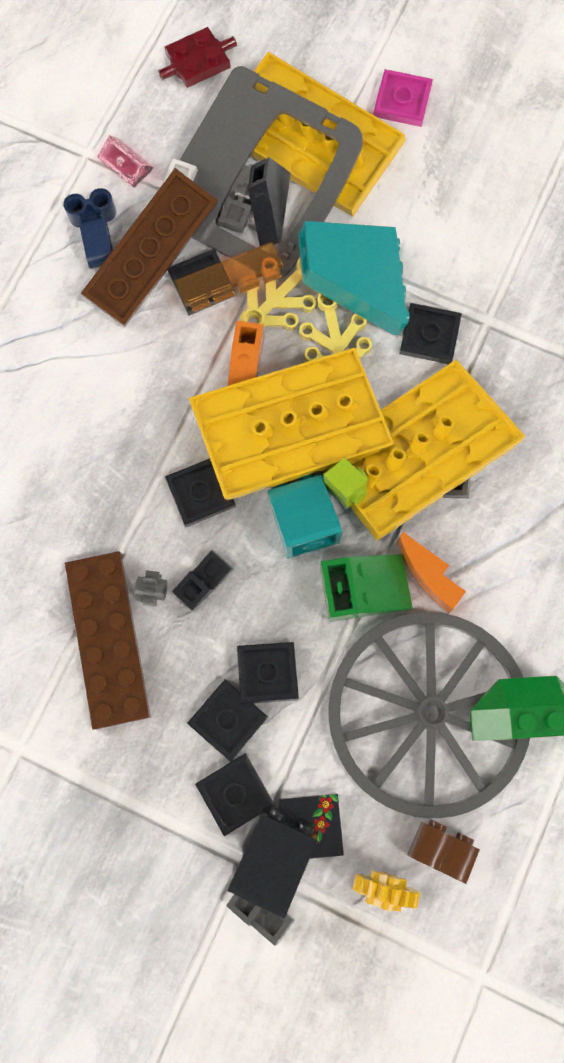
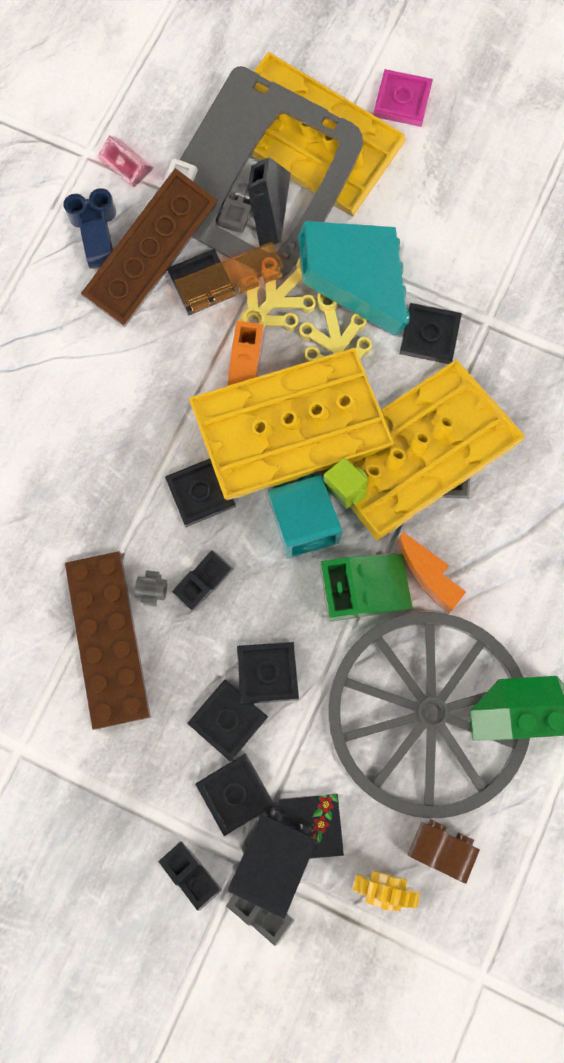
(190, 875): none -> black slope
(197, 57): dark red plate -> none

